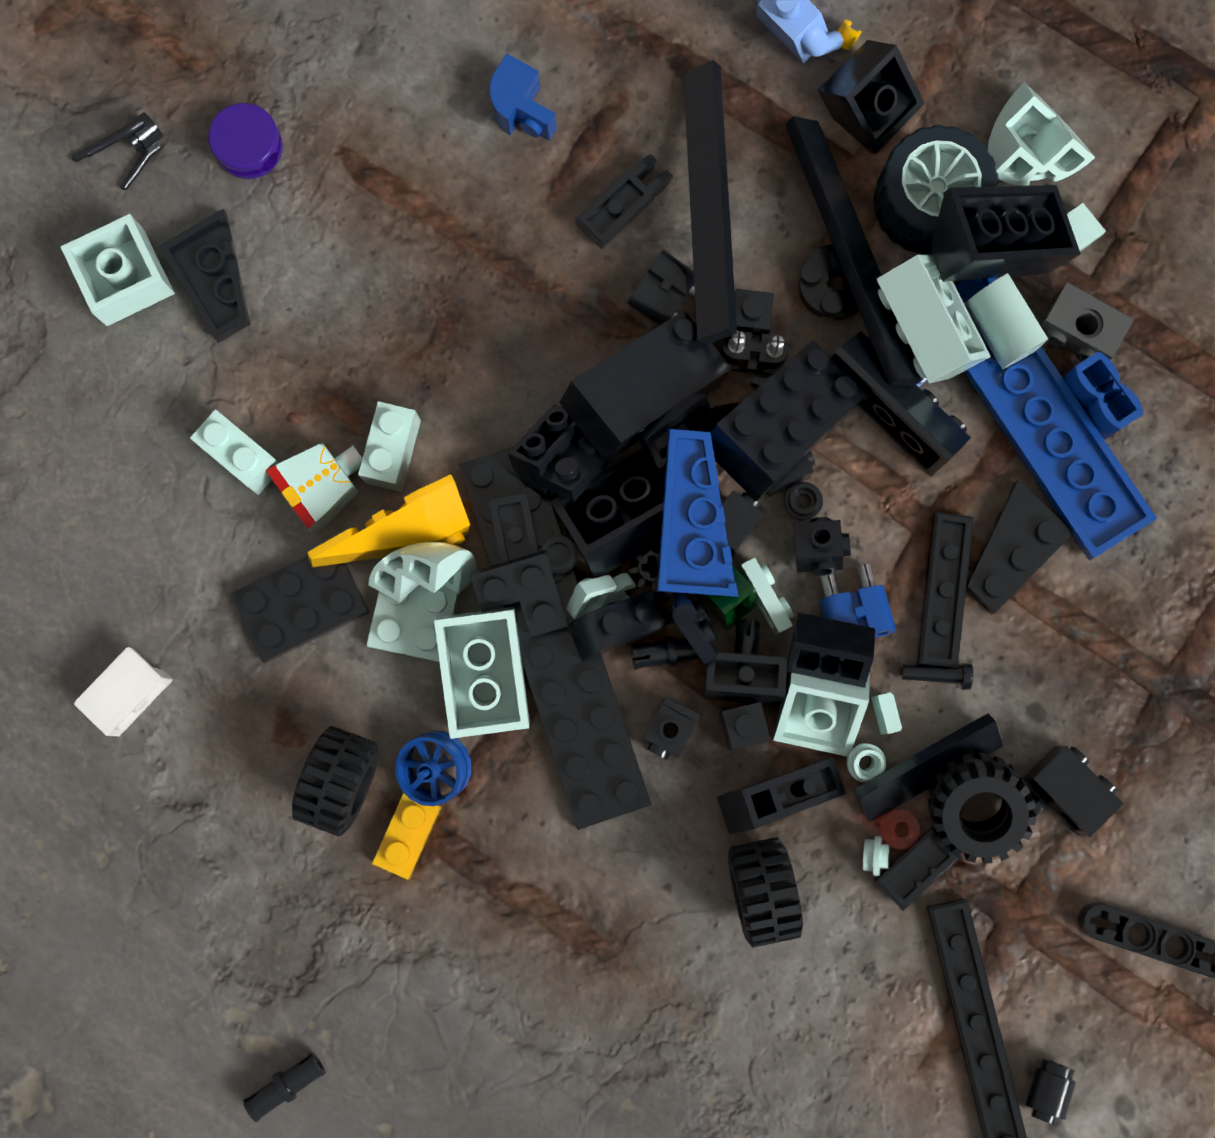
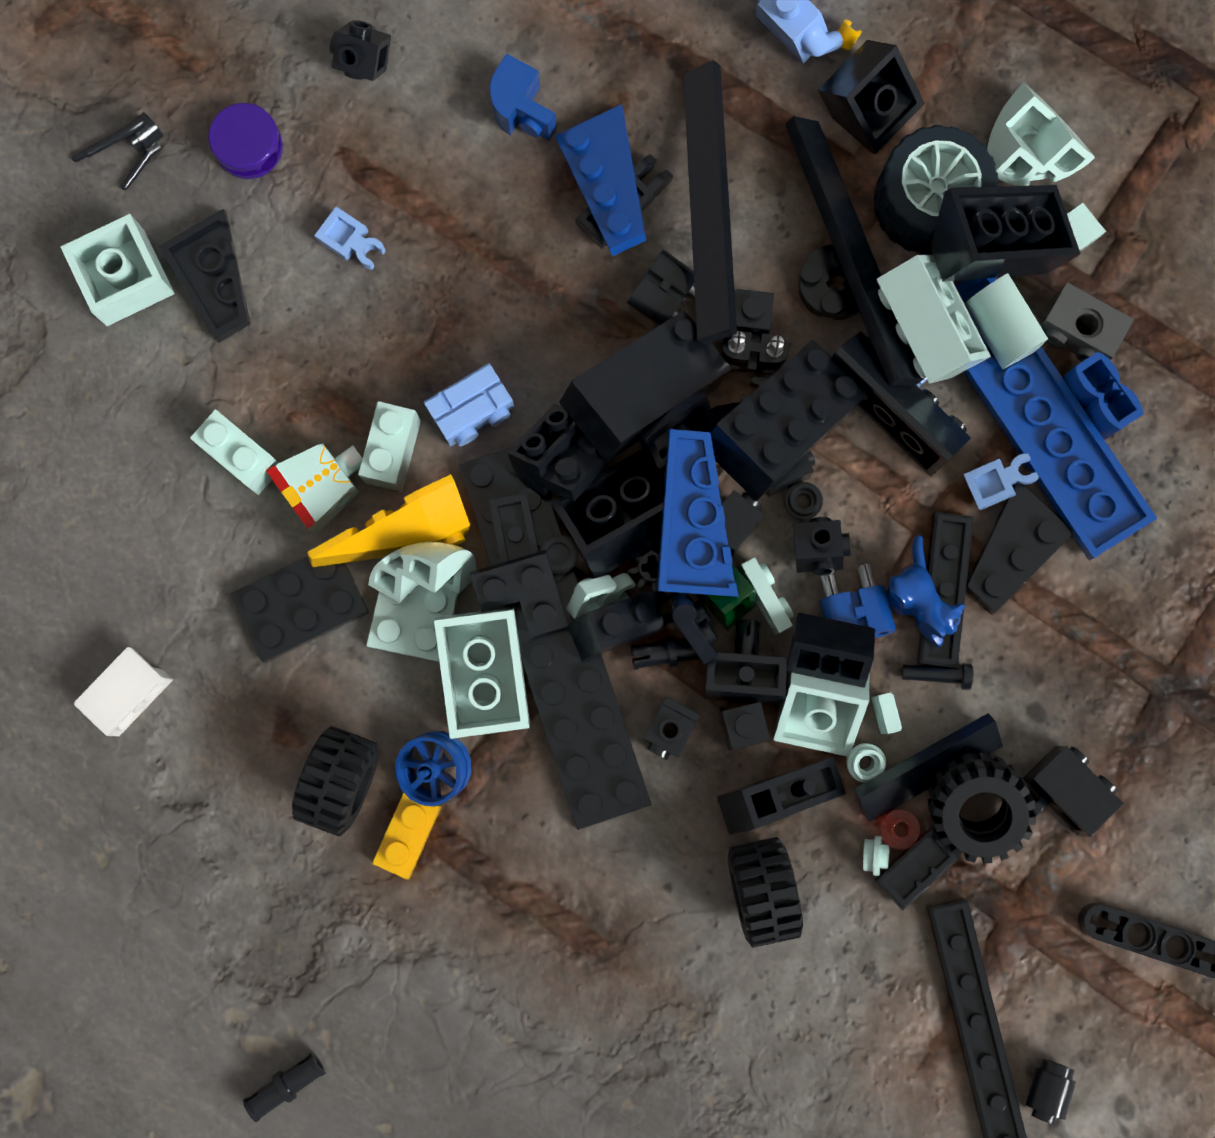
(347, 236): none -> light blue plate
(360, 50): none -> black brick
(470, 406): none -> light blue brick
(605, 174): none -> blue wing
(916, 595): none -> blue animal
(994, 483): none -> light blue plate

